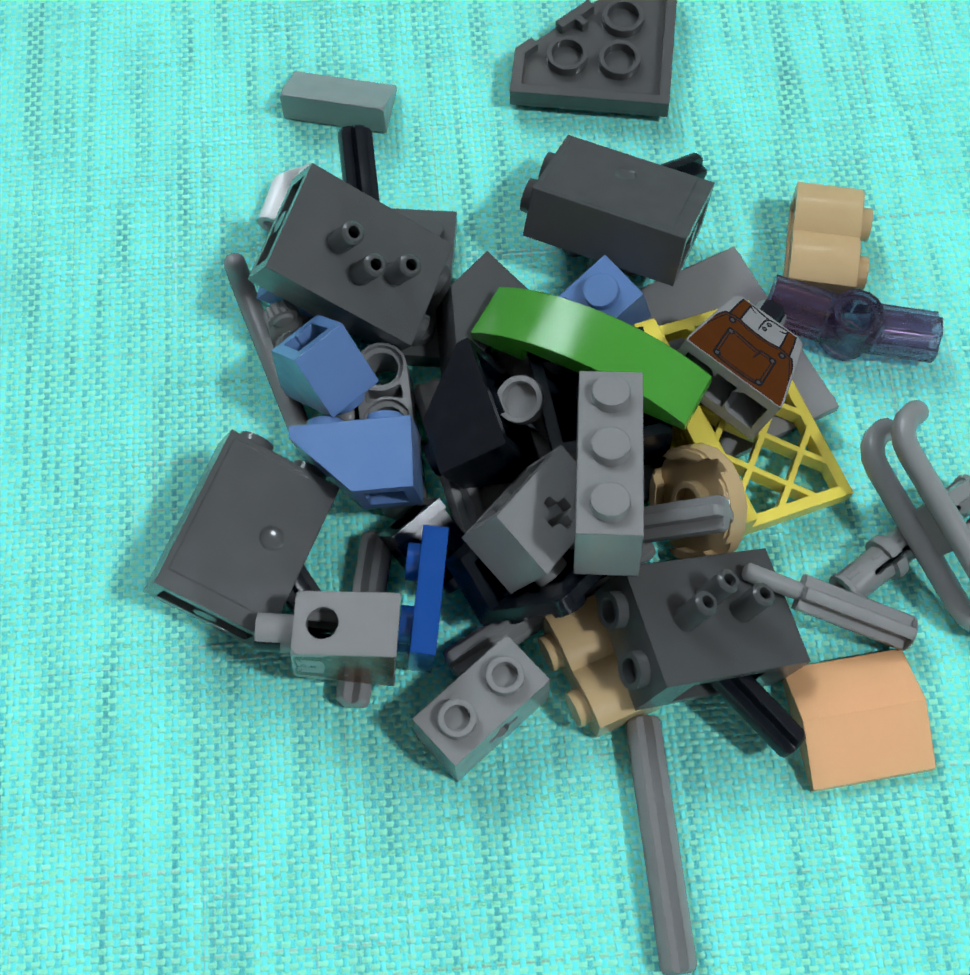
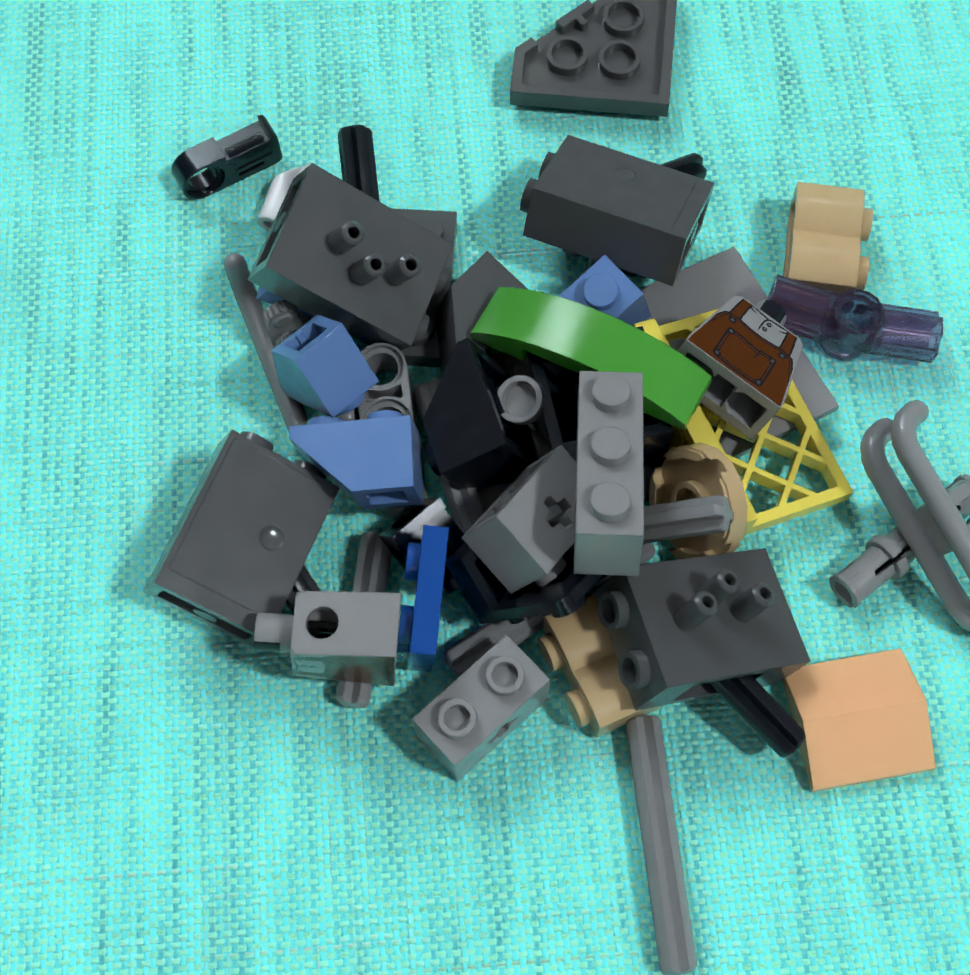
(227, 159): none -> black piece
(338, 101): light grey slope -> none
(840, 607): light grey axle -> none

